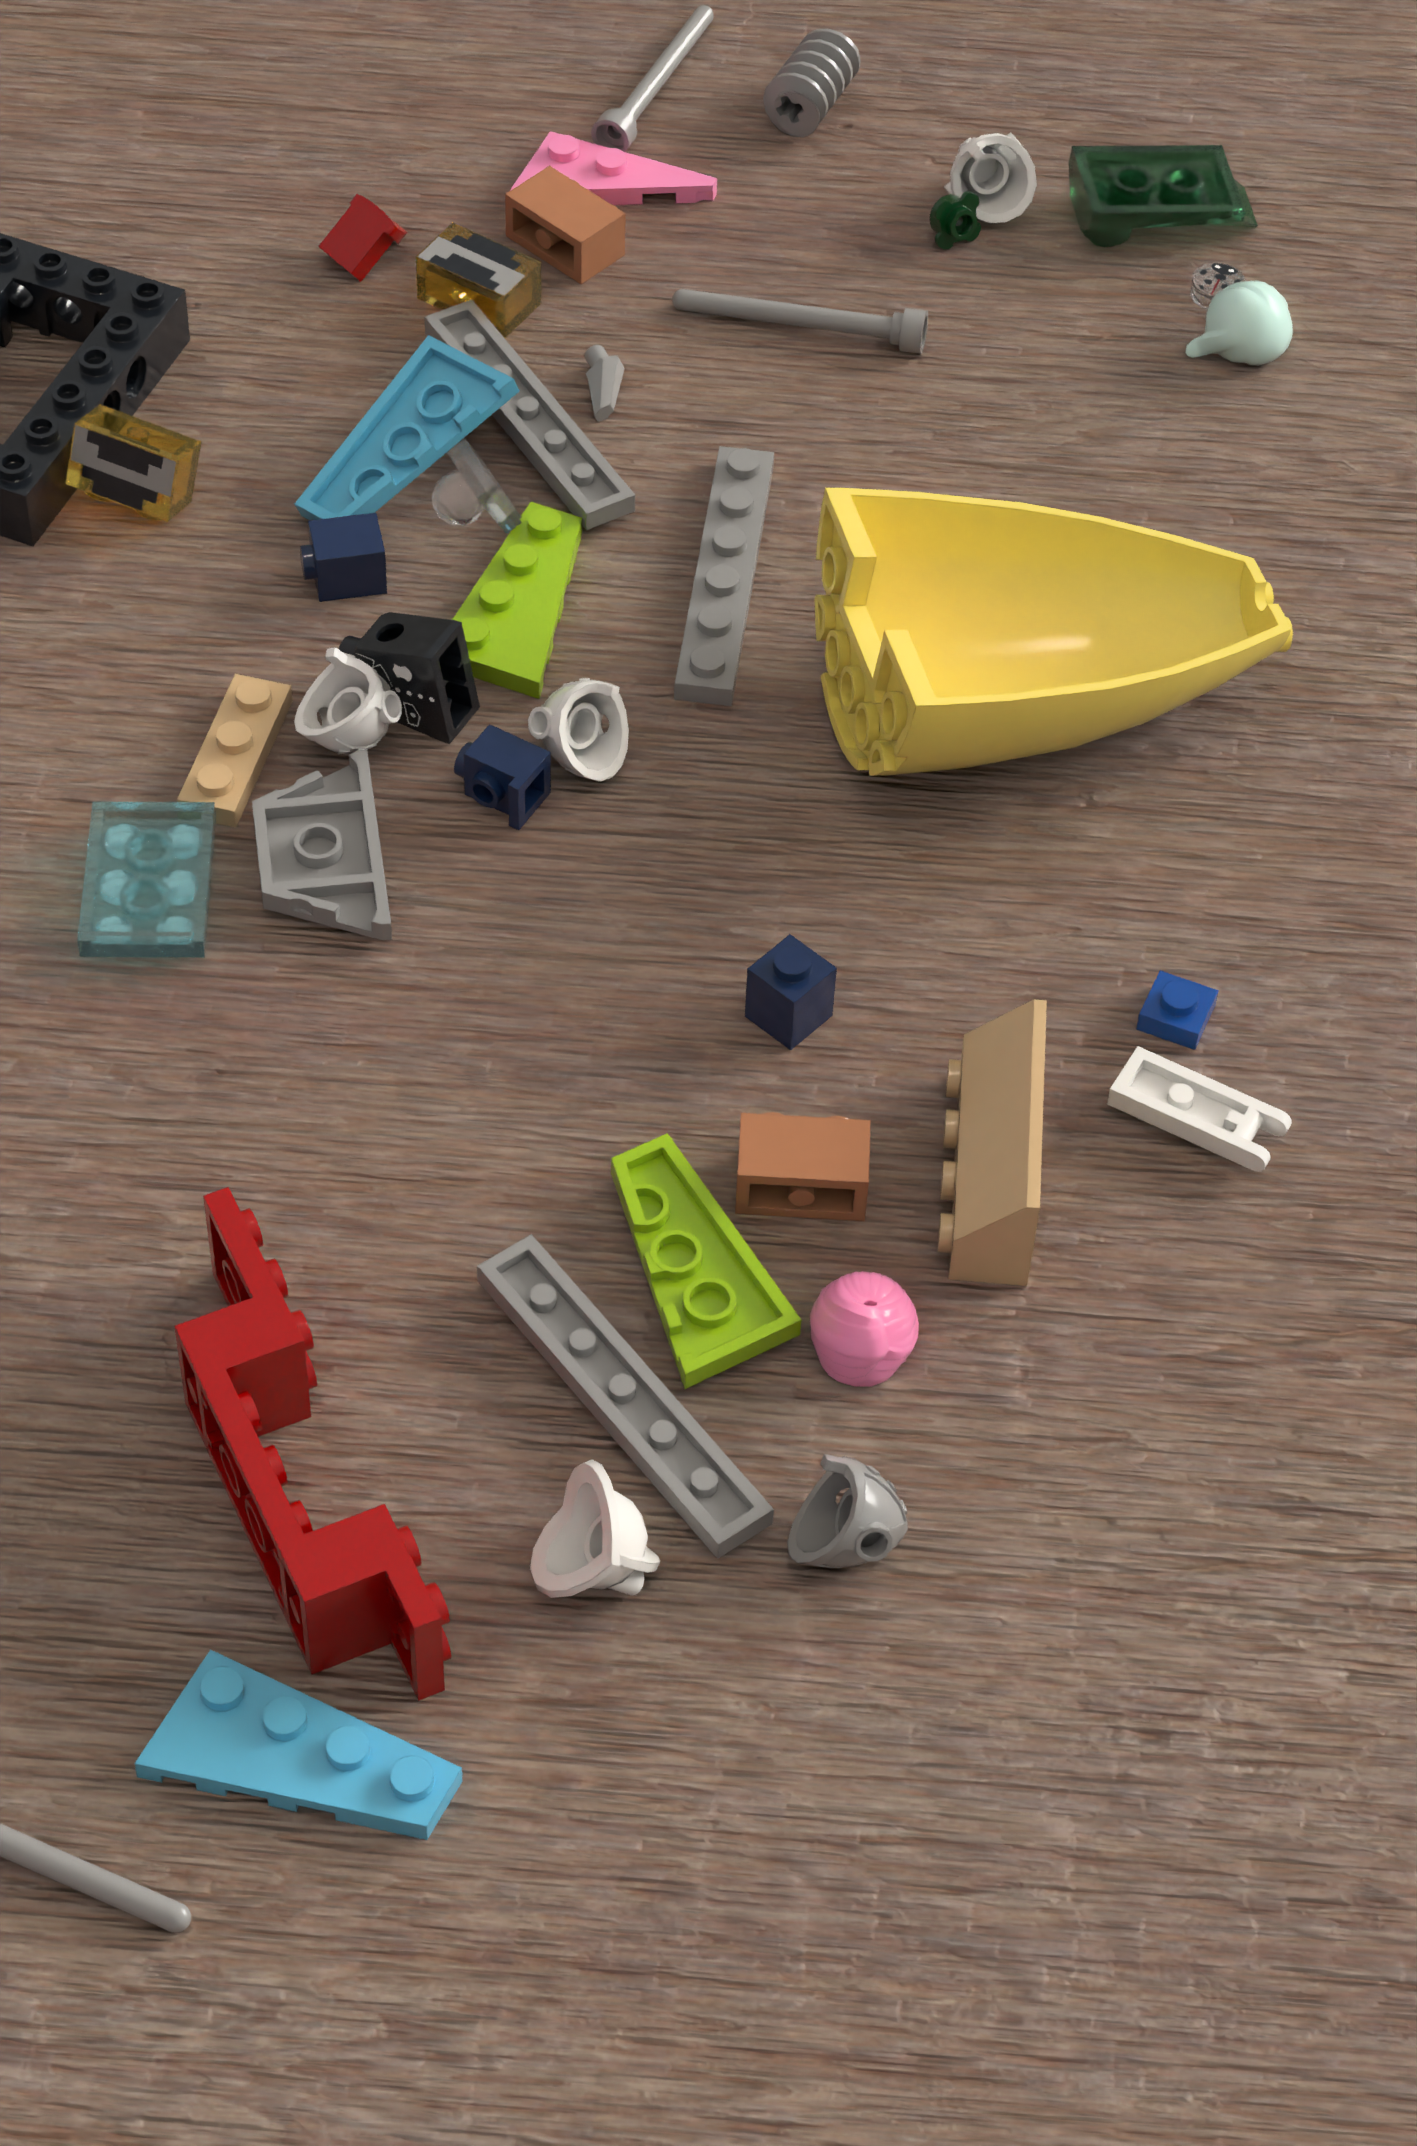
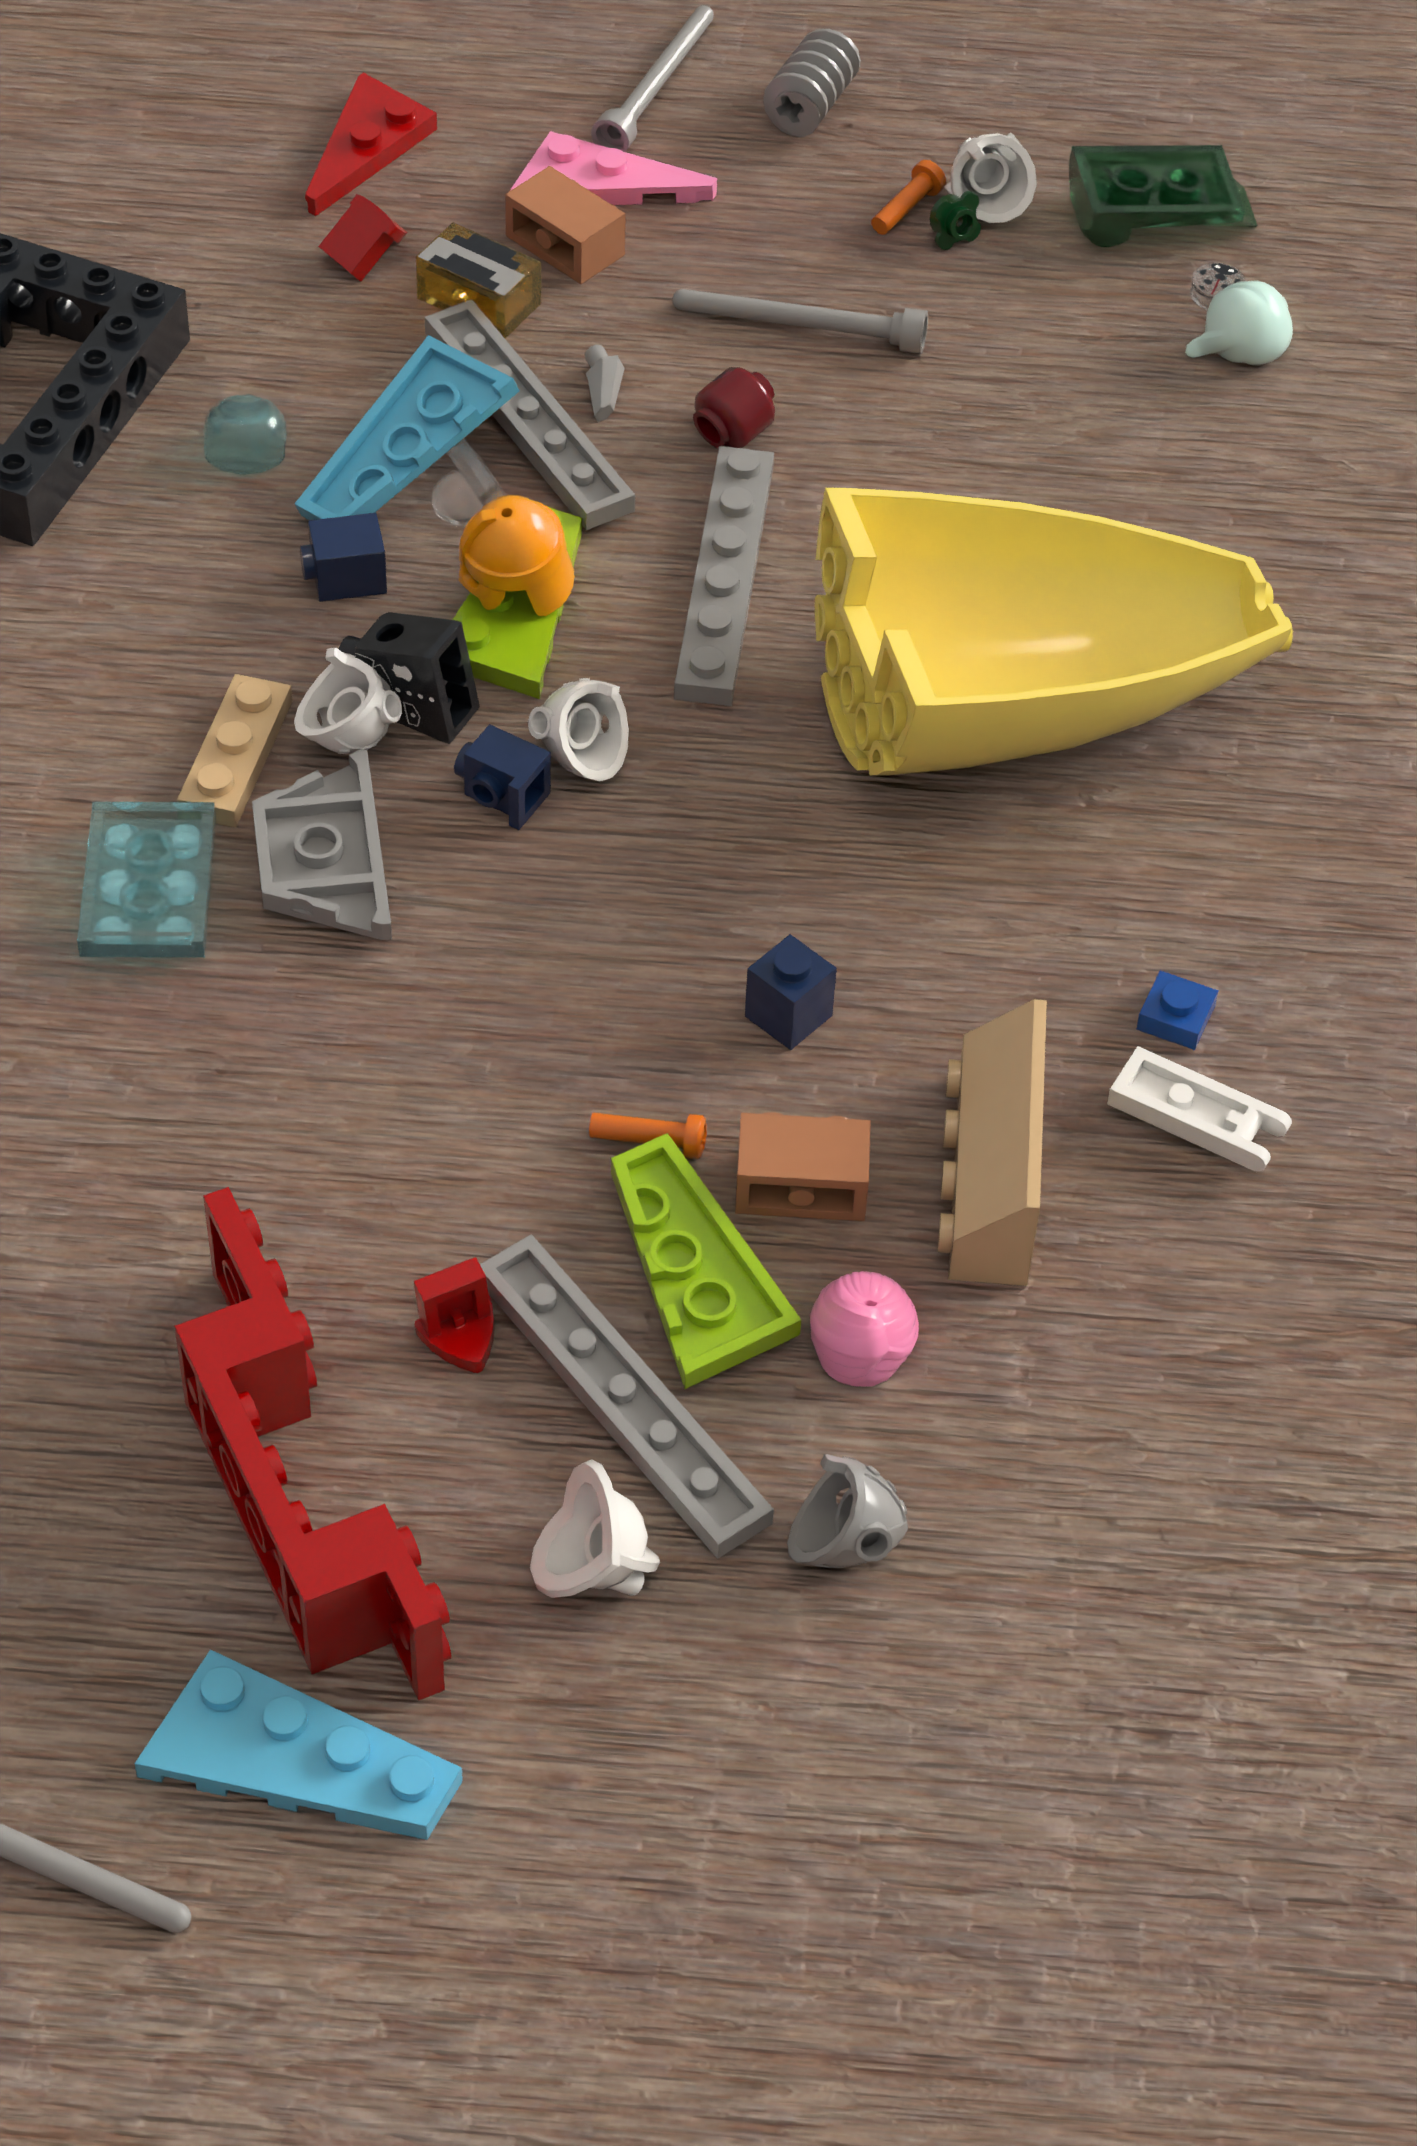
(133, 463): brick -> none
(244, 434): none -> clear light blue hair
(369, 135): none -> red wing
(456, 1315): none -> red tile
(516, 548): none -> light orange helmet
(688, 1135): none -> orange piece
(734, 408): none -> dark red head
(926, 180): none -> orange piece

